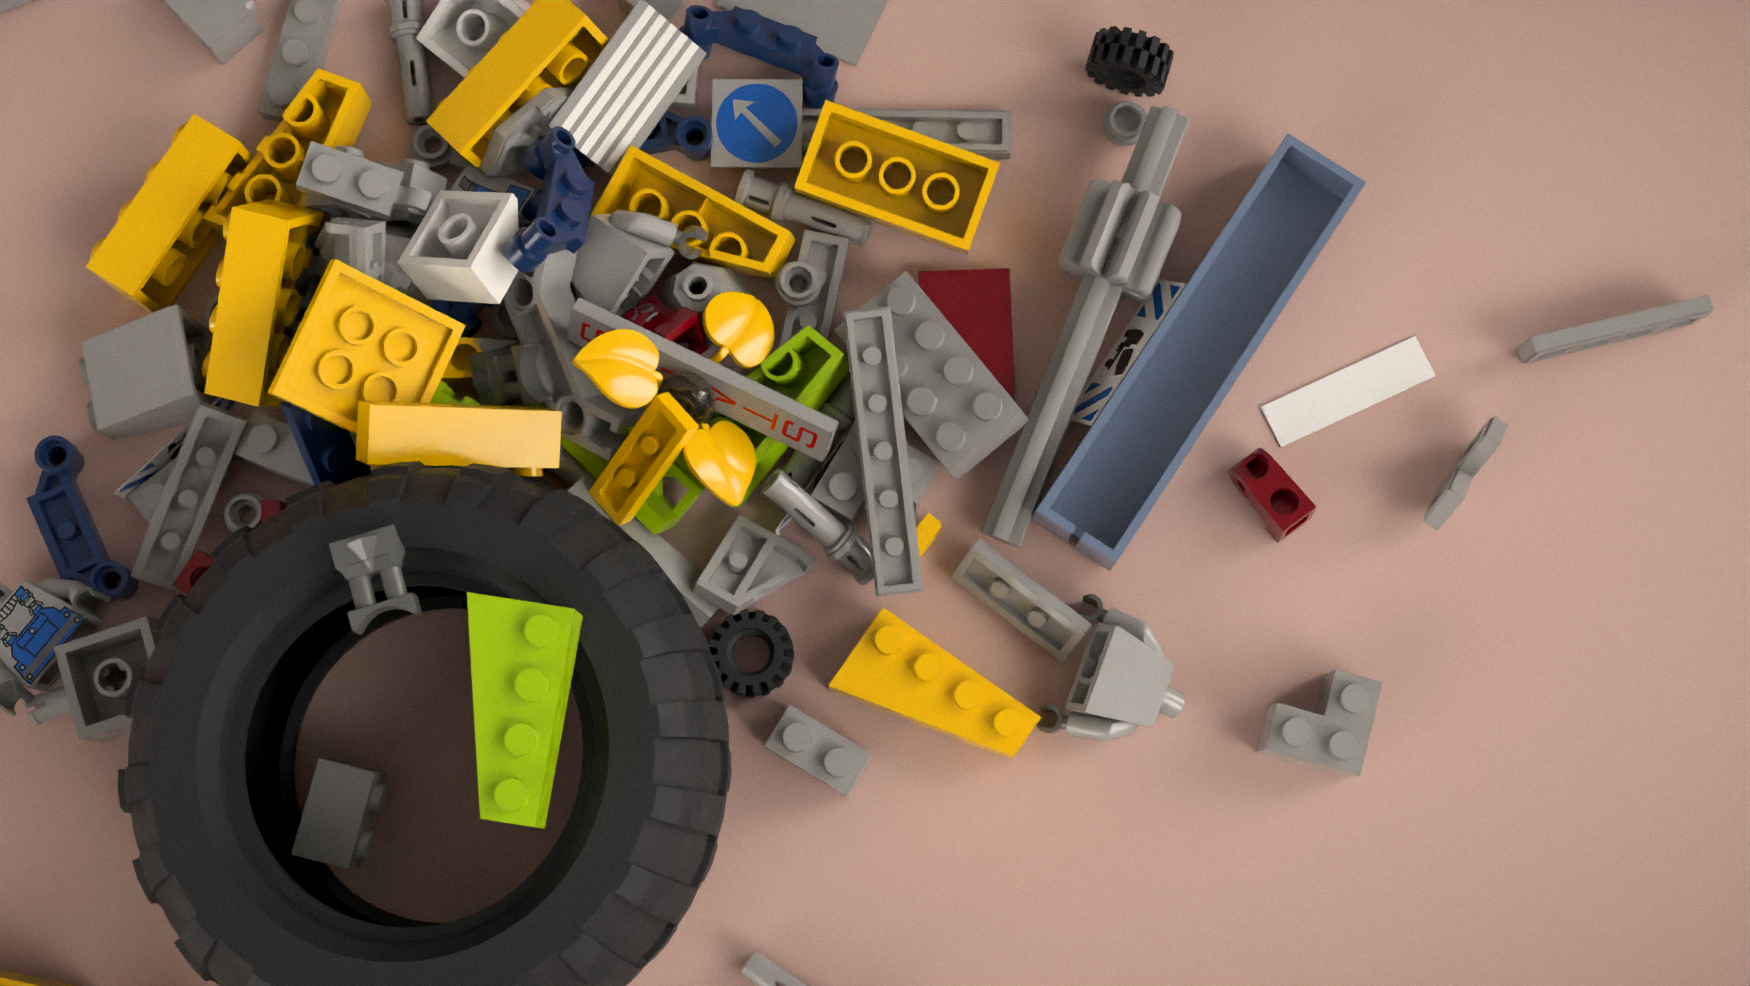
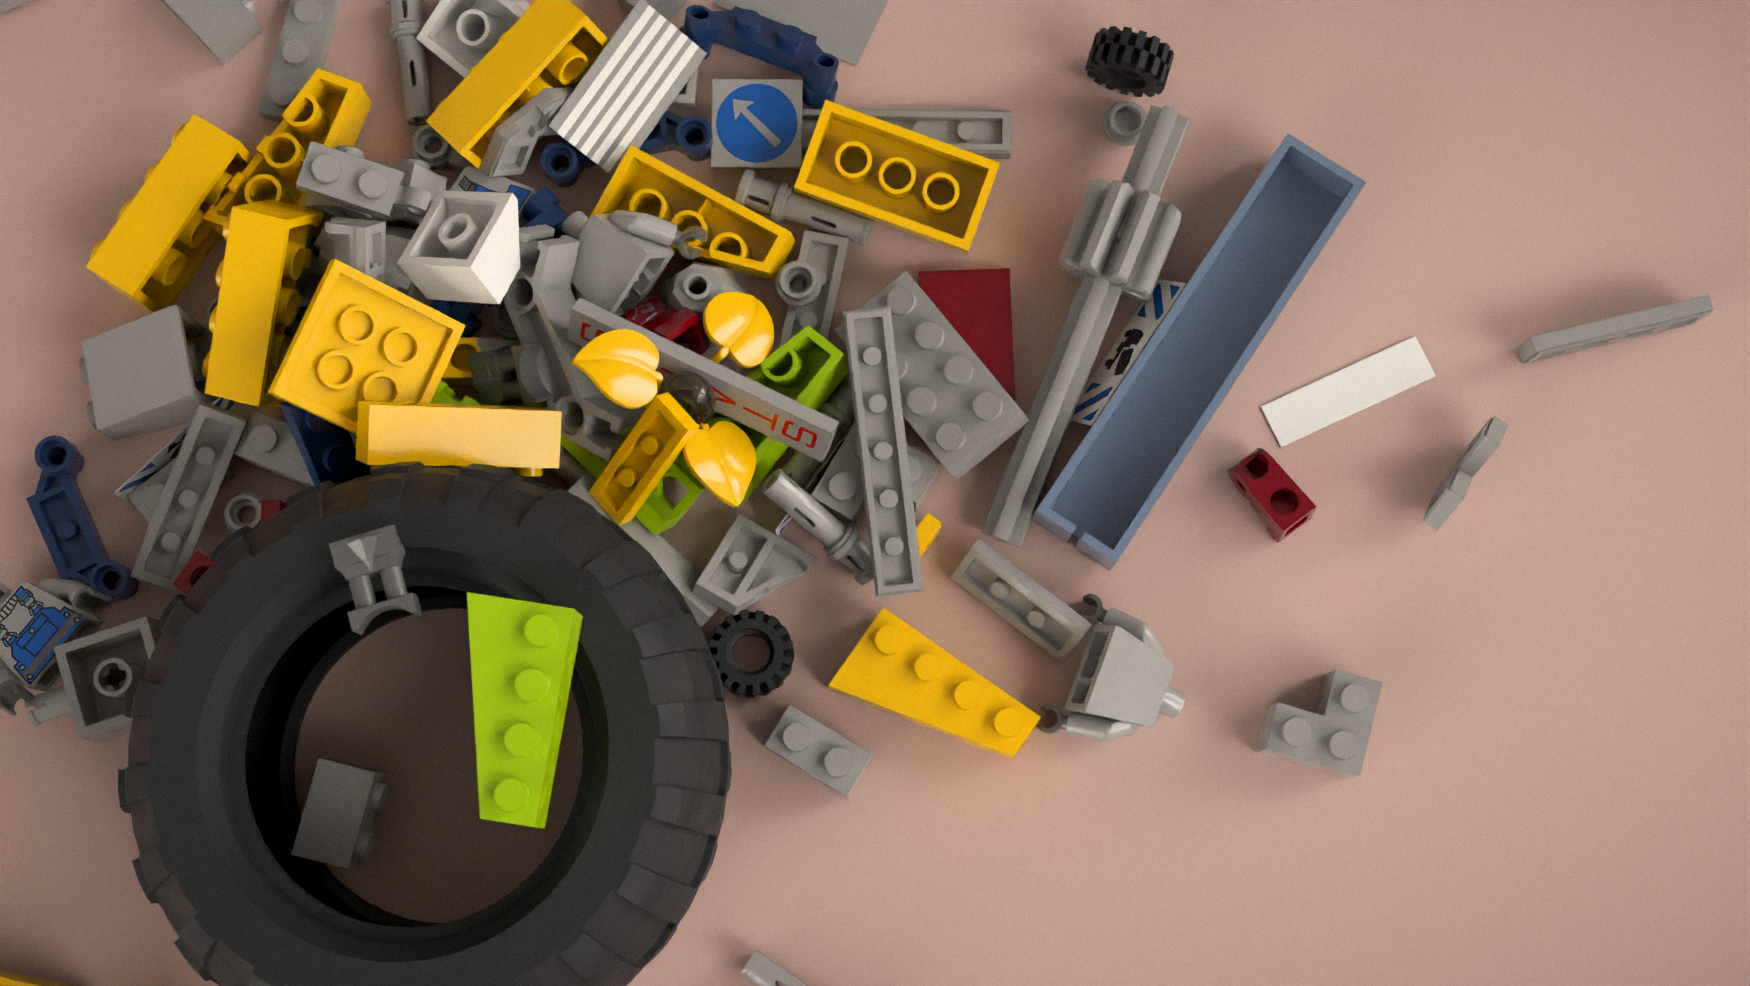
(562, 204): dark blue plate -> none

